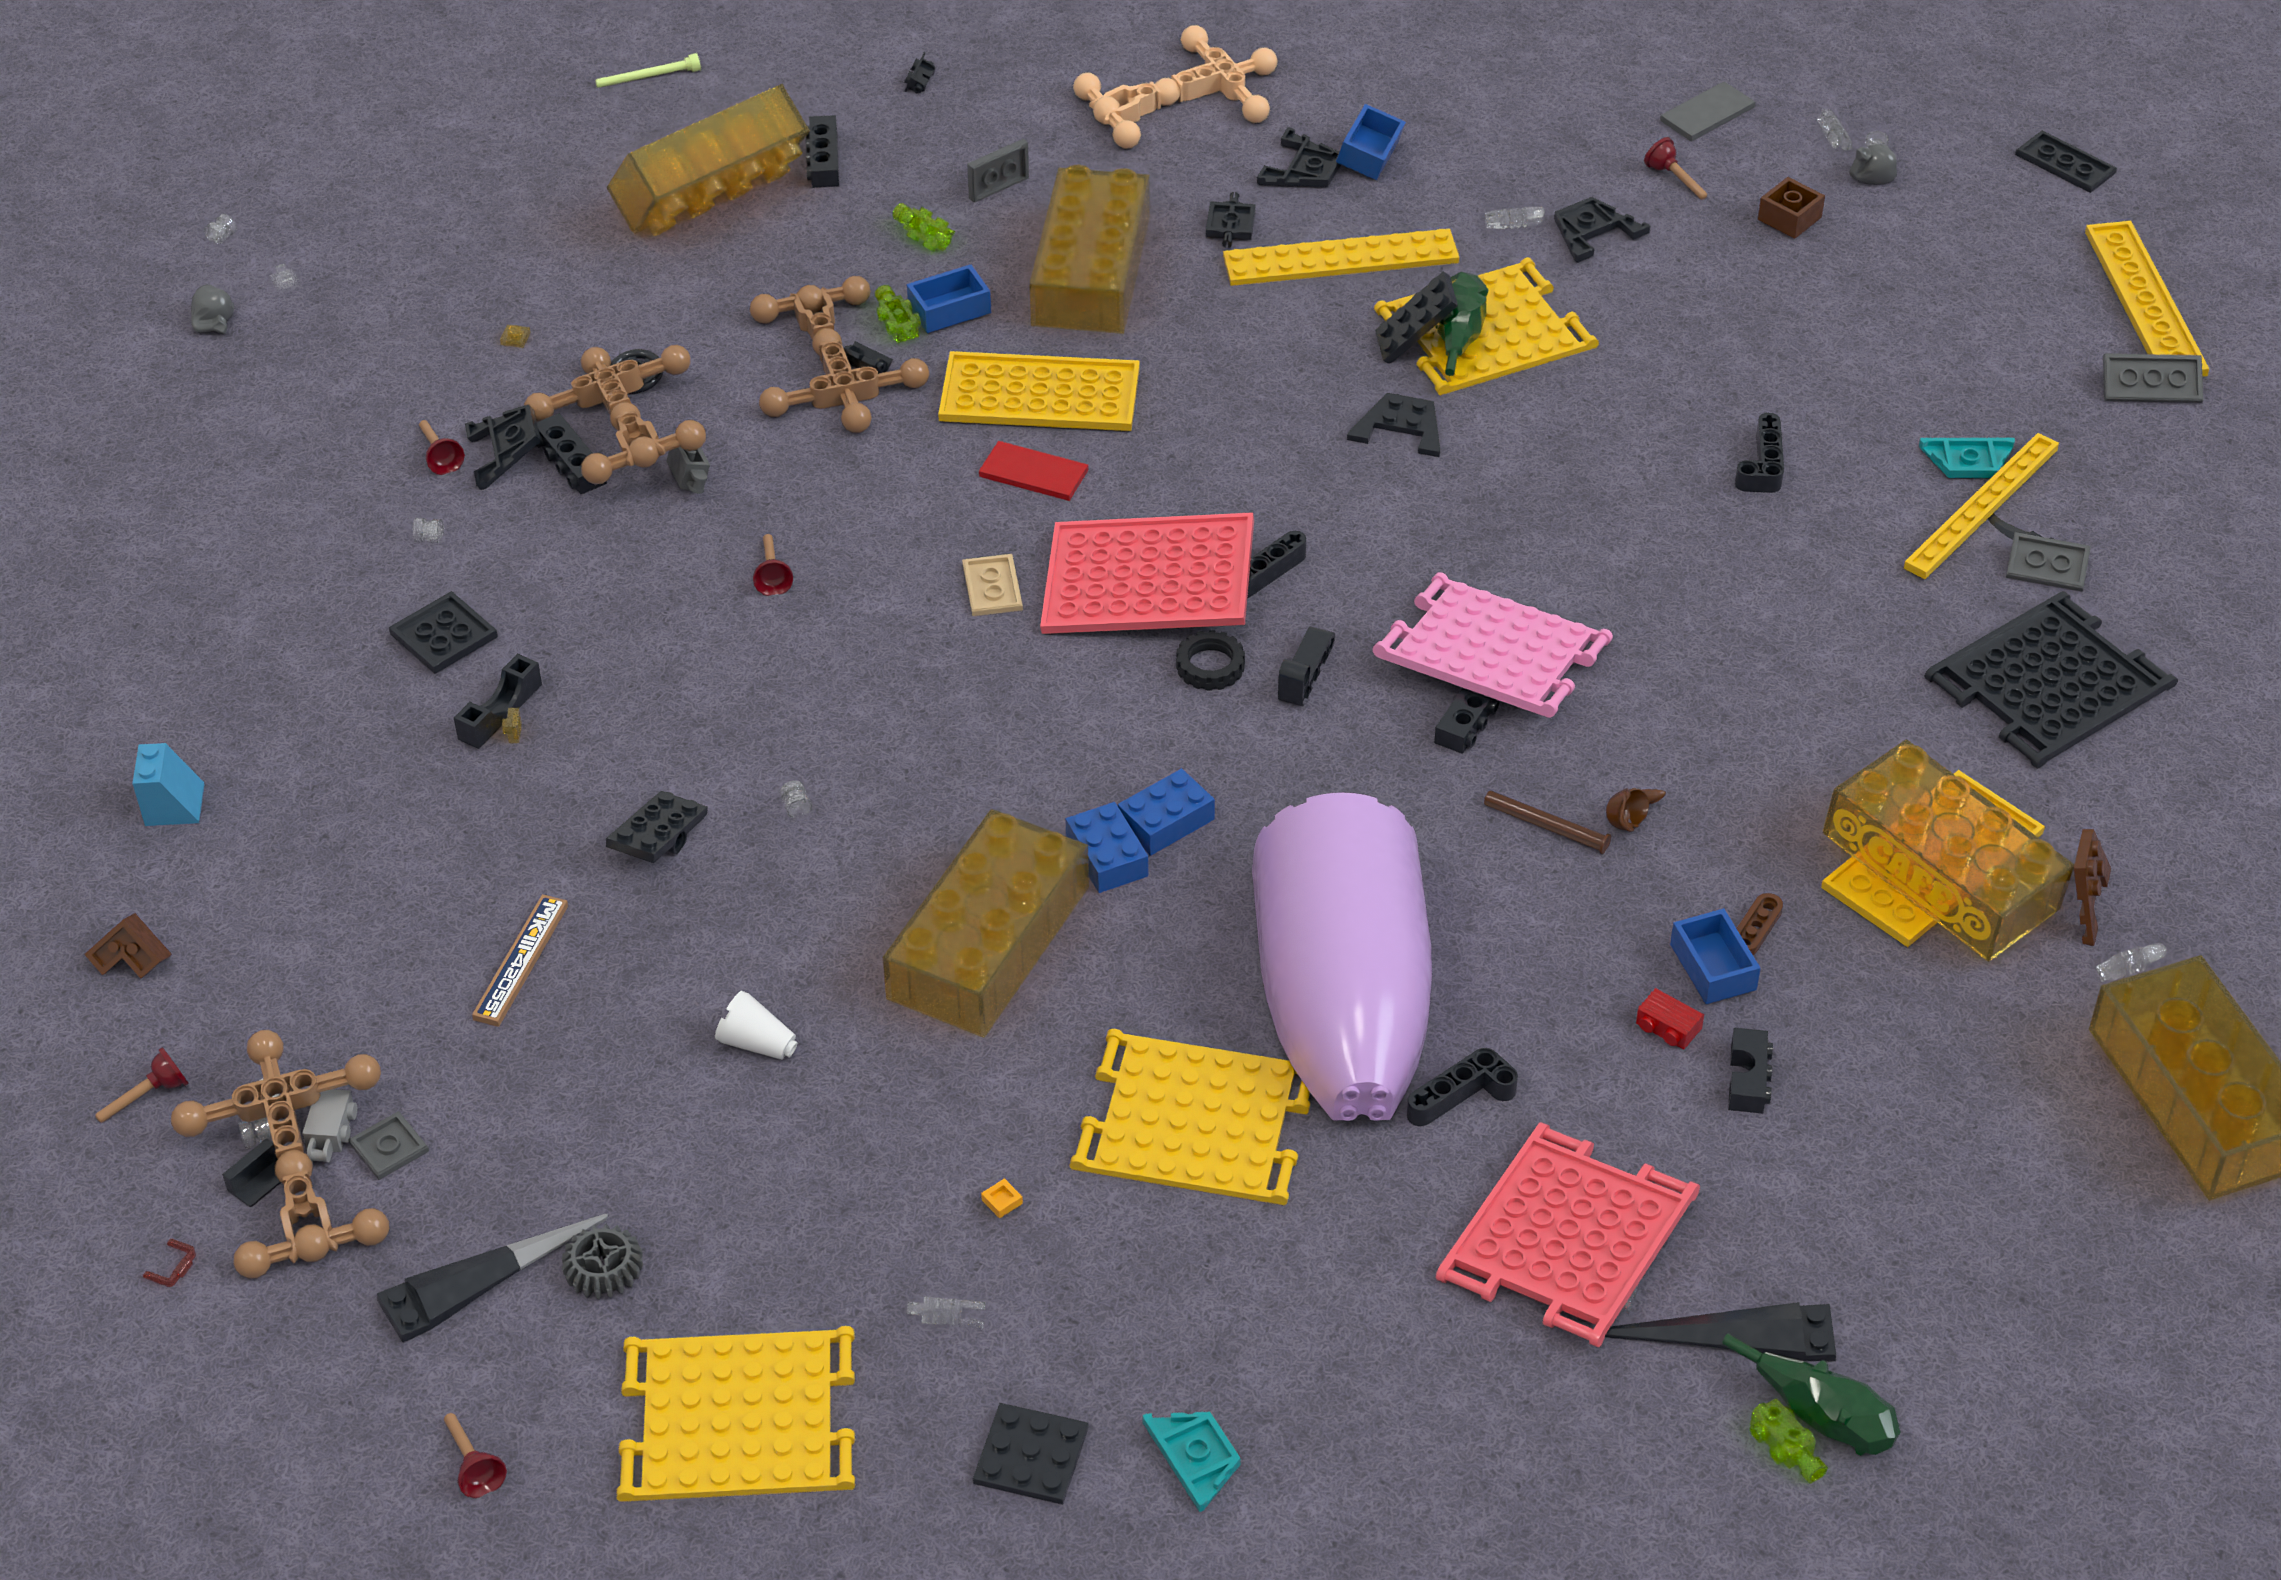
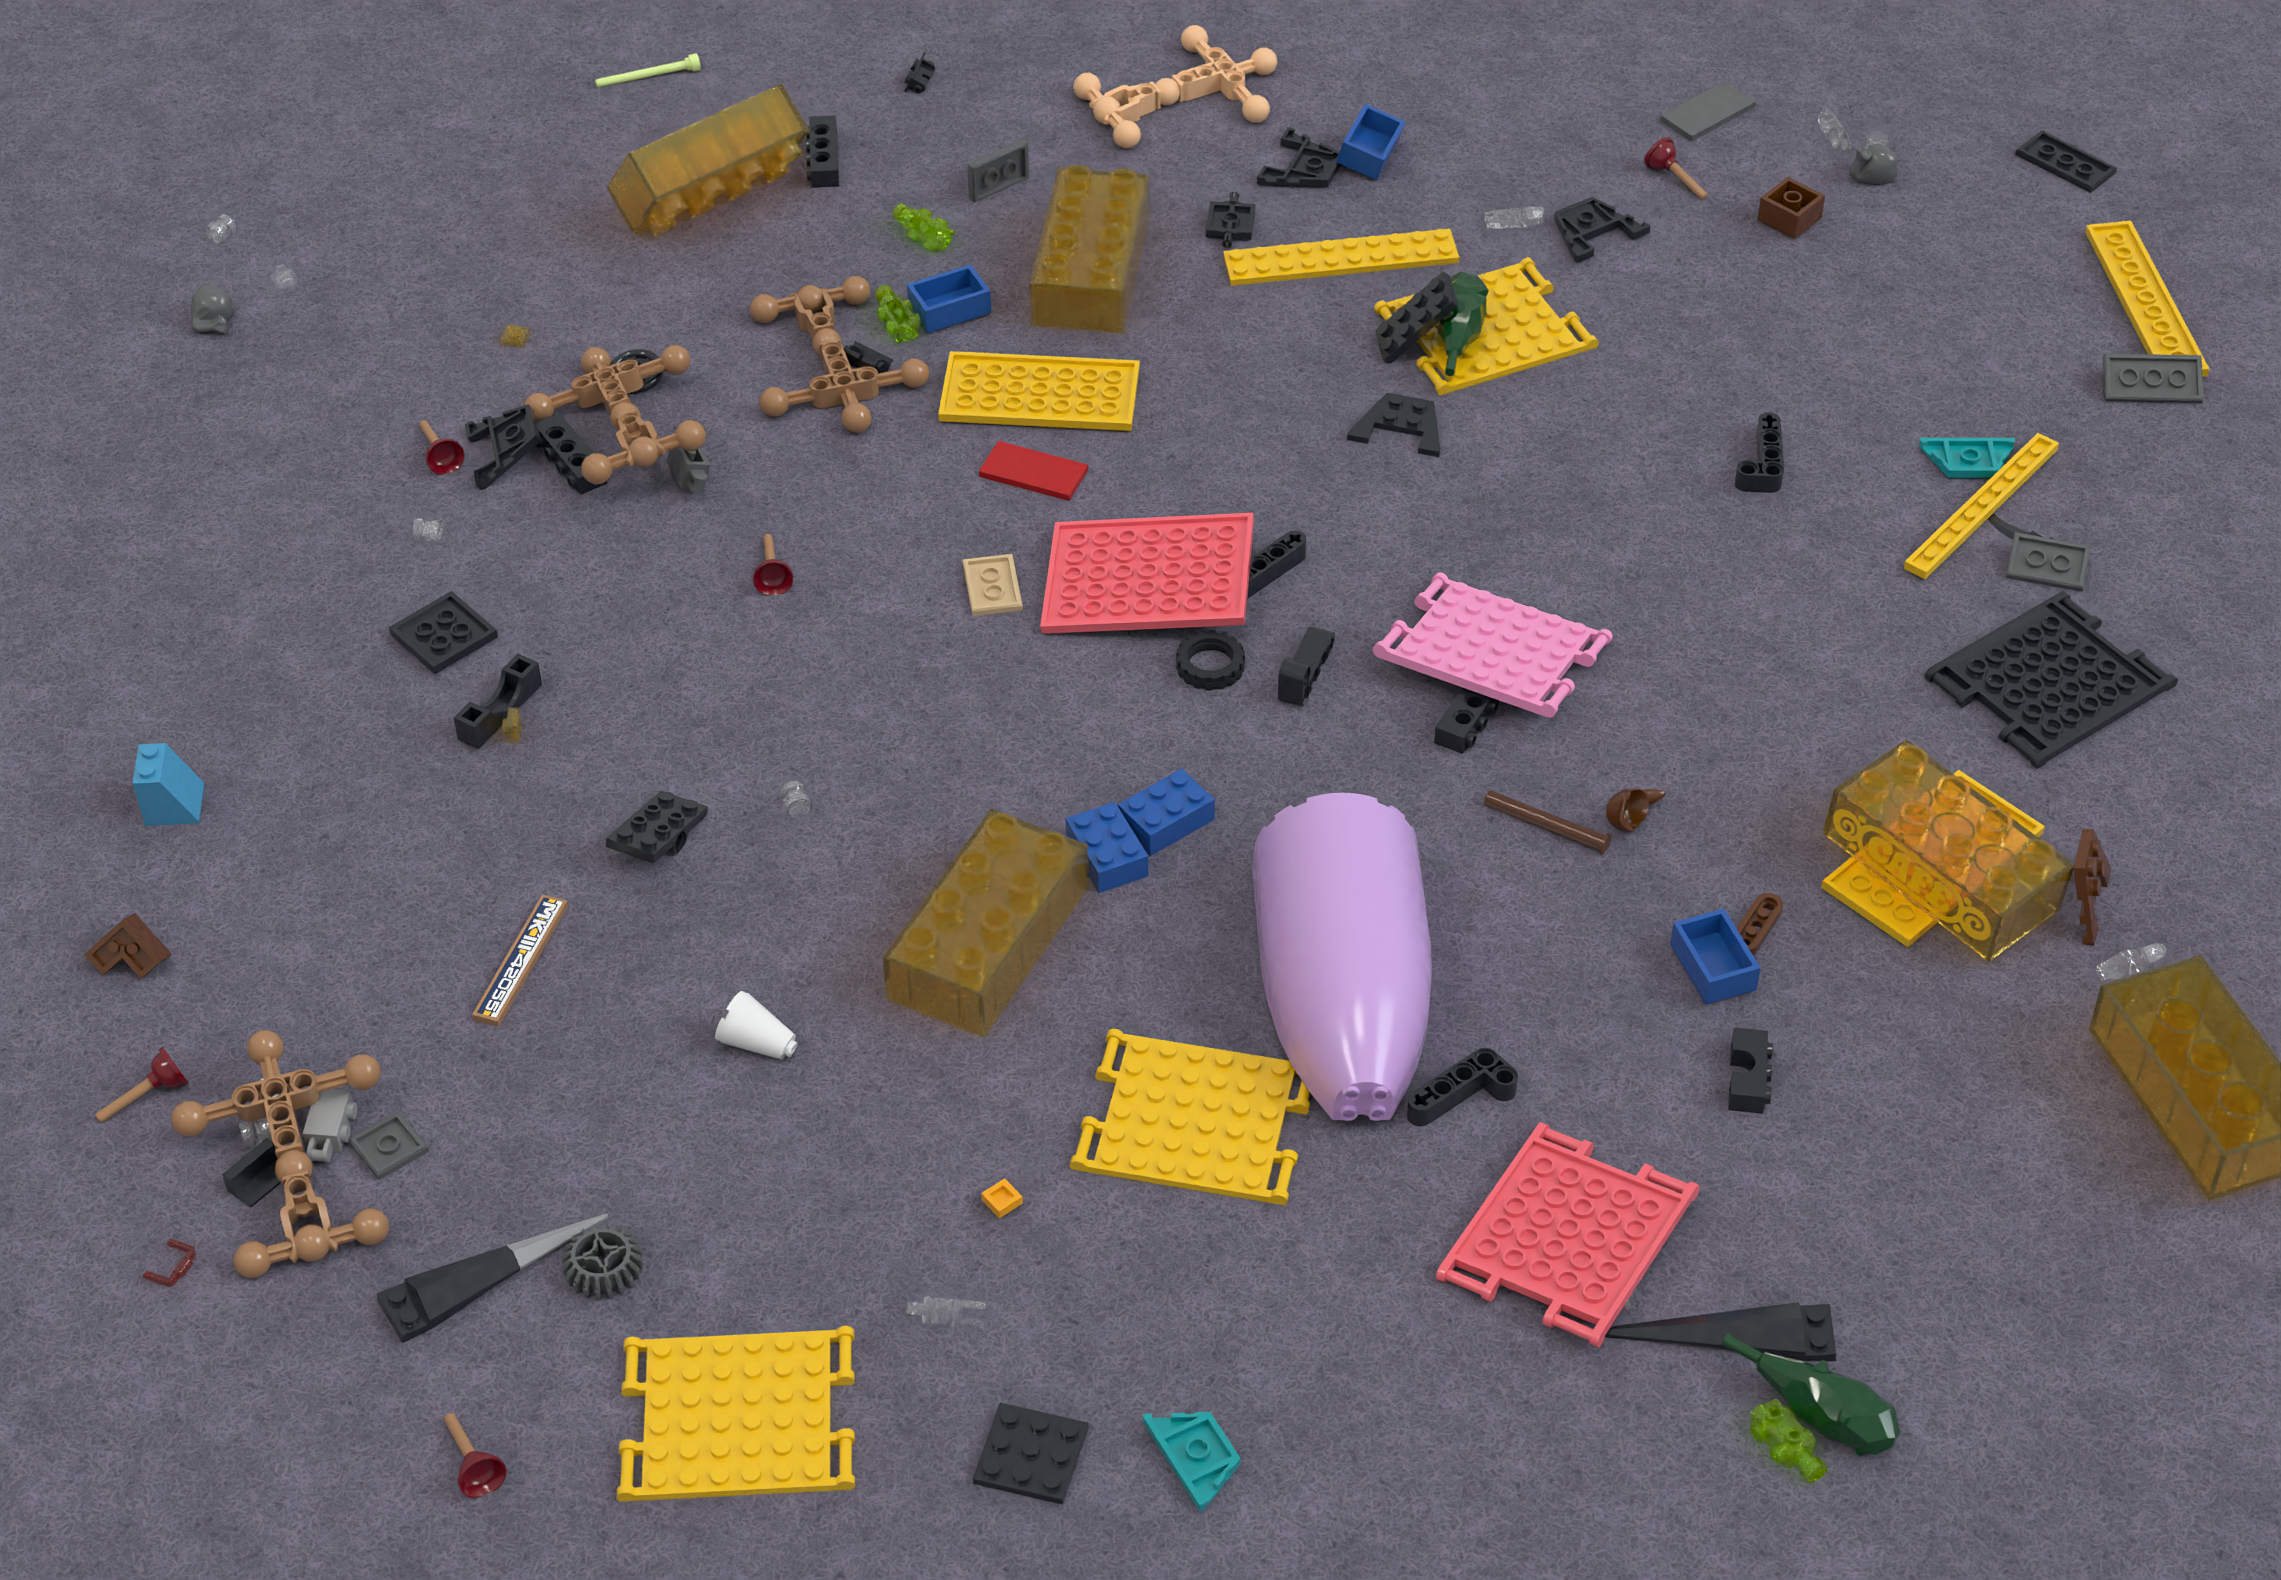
(1669, 1019): red brick -> none

